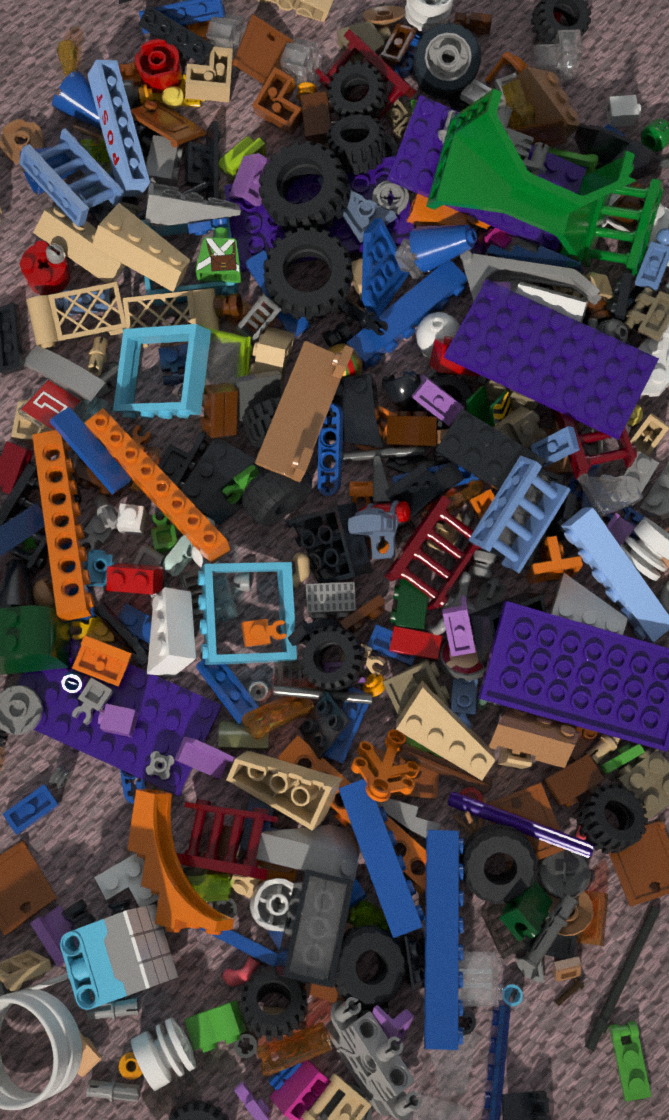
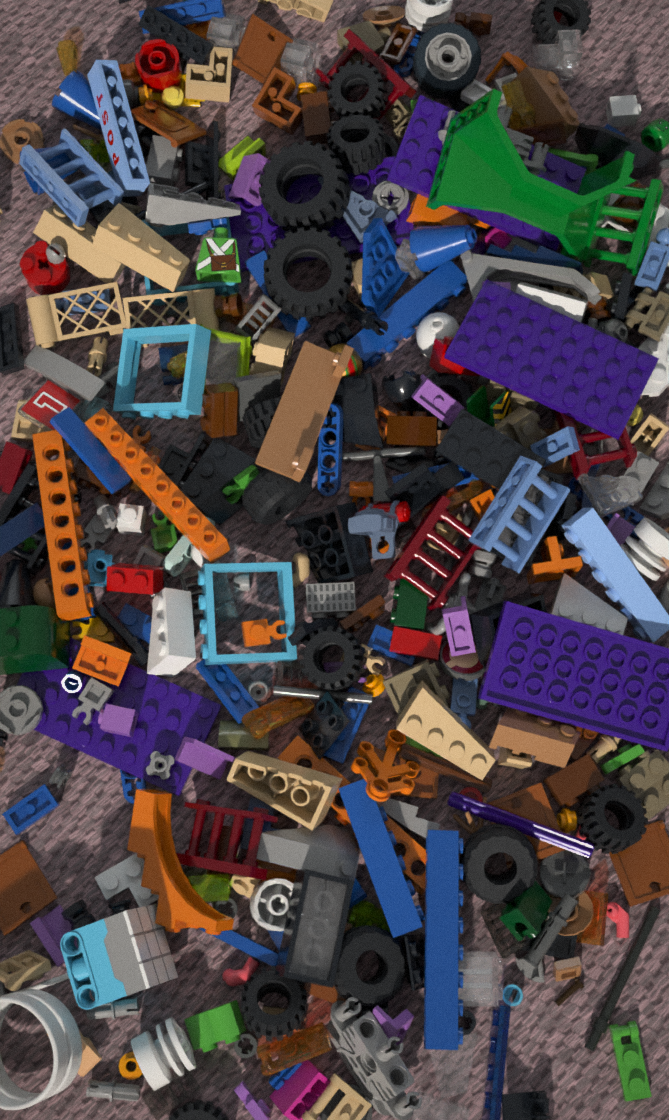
(177, 365): none -> clear yellow cone
(567, 820): none -> light orange plate
(620, 917): none -> coral arm

